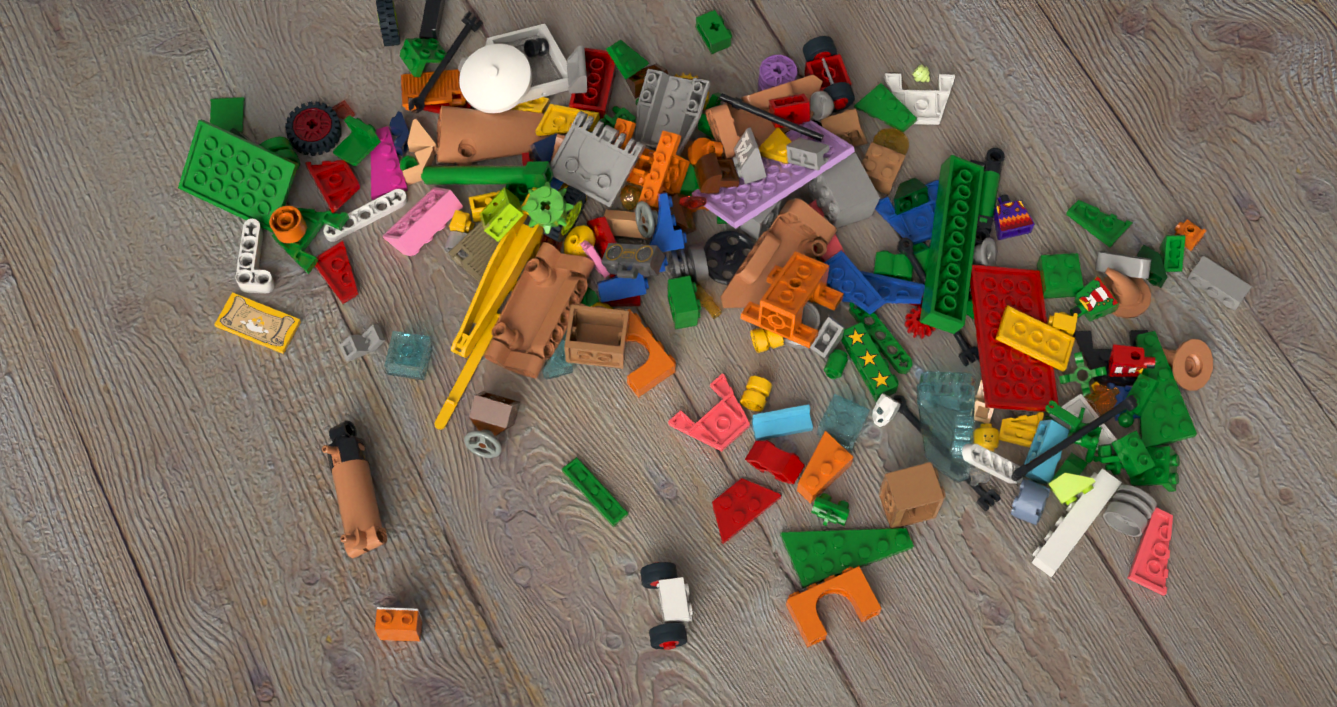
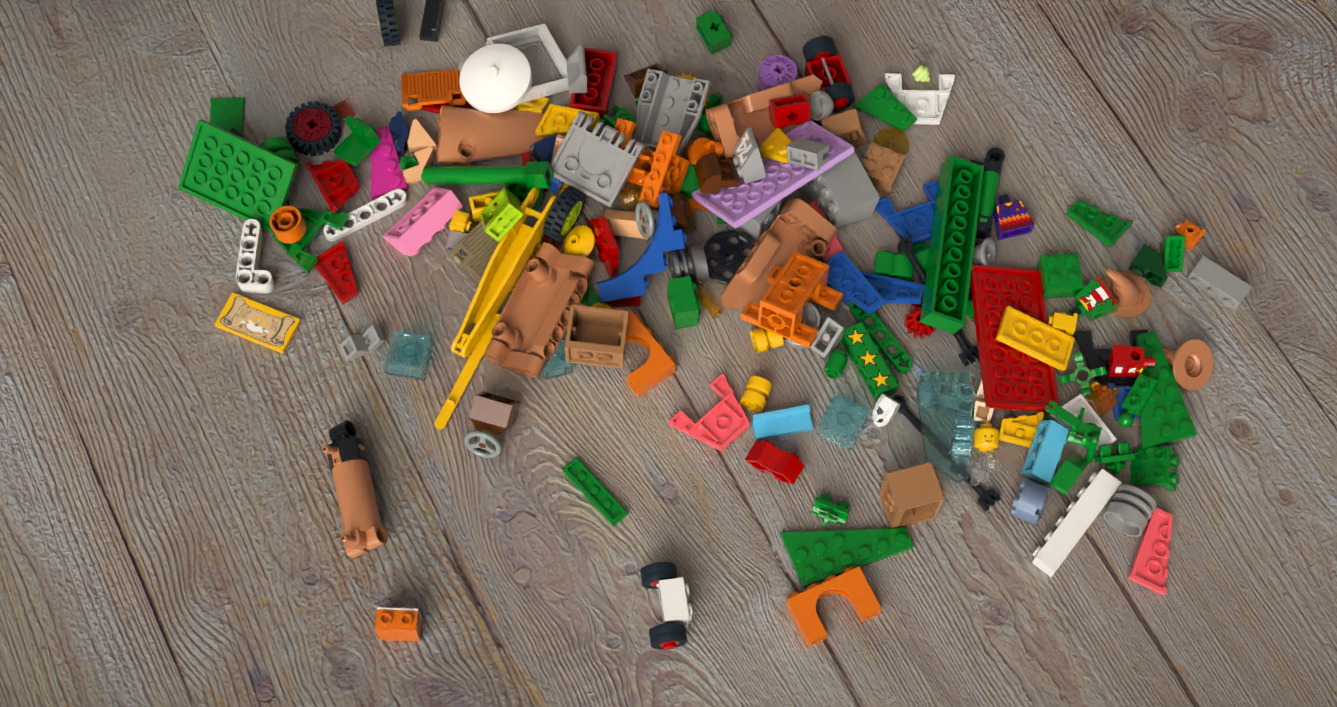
(418, 52): green bracket -> none
(469, 25): black hinge -> none
(536, 47): black wheel -> none
(547, 218): bright green brick -> none
(593, 255): bright pink tile -> none
(626, 59): green wing -> none
(631, 259): flat silver piece -> none
(692, 202): clear red tile -> none
(738, 104): black bar -> none
(741, 506): red wing -> none
(824, 467): orange wedge -> none
(910, 195): dark green slope -> none
(991, 462): white beam -> none
(1070, 485): slope -> none
(1125, 264): light grey beam -> none
(1129, 403): black hinge -> none
(1133, 454): green brick -> none

